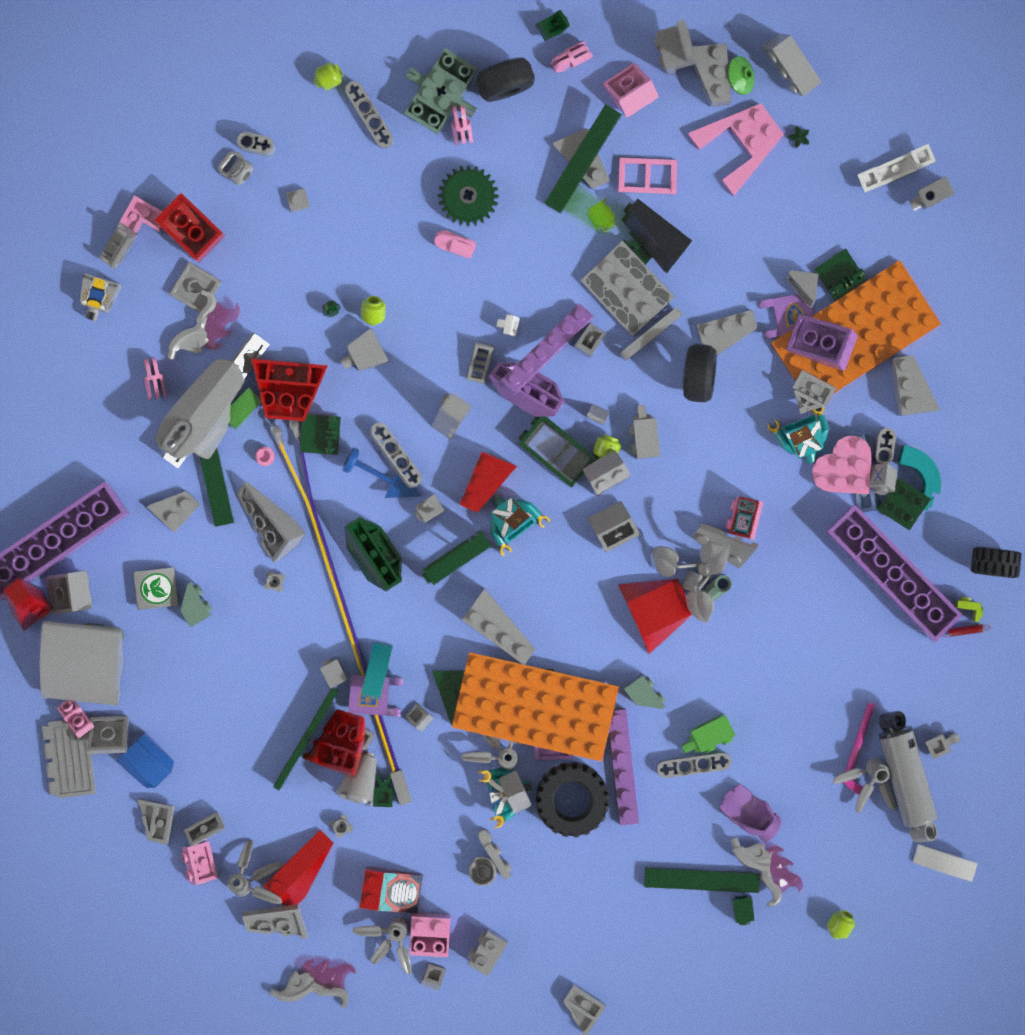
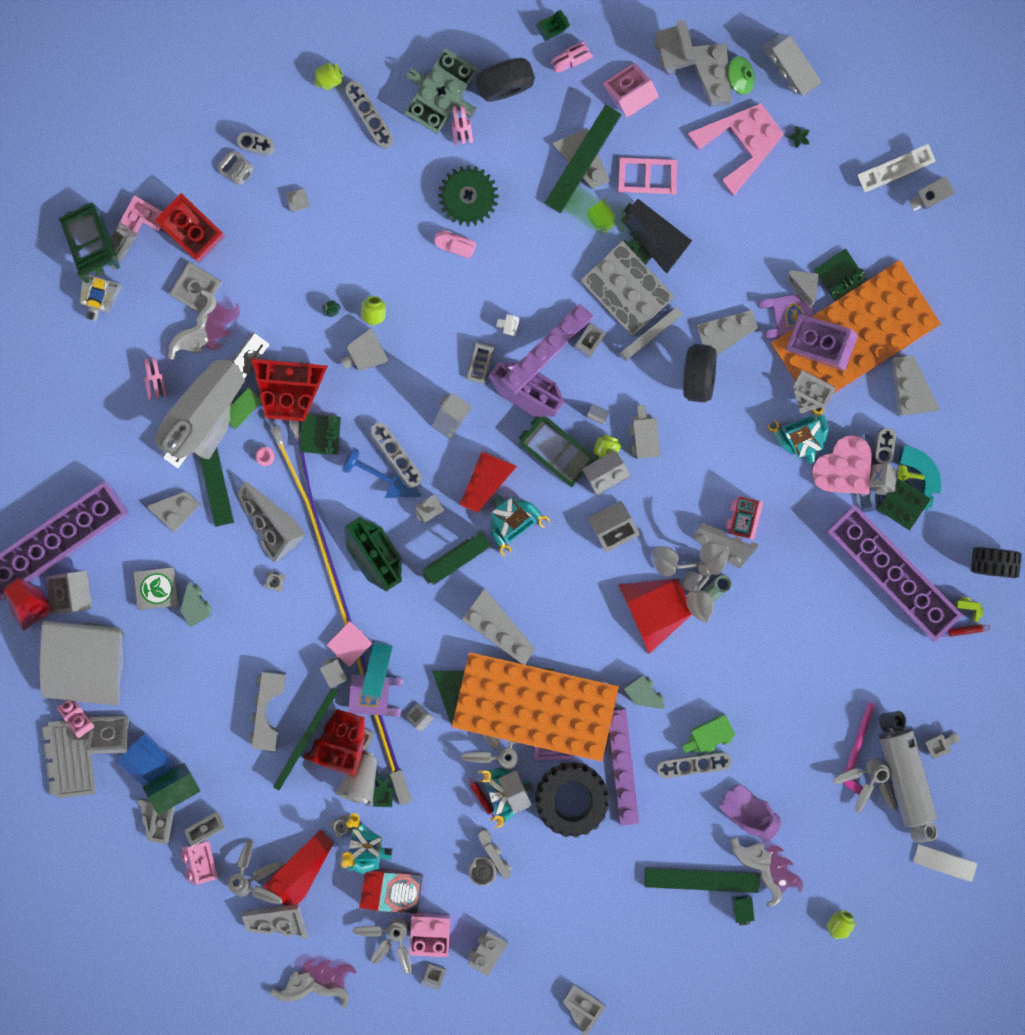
(89, 241): none -> dark green door
(171, 789): none -> dark green piece
(265, 735): none -> light grey arch
(349, 644): none -> bright pink piece
(364, 848): none -> torso
(481, 797): none -> red piece
(903, 474): none -> lime hand

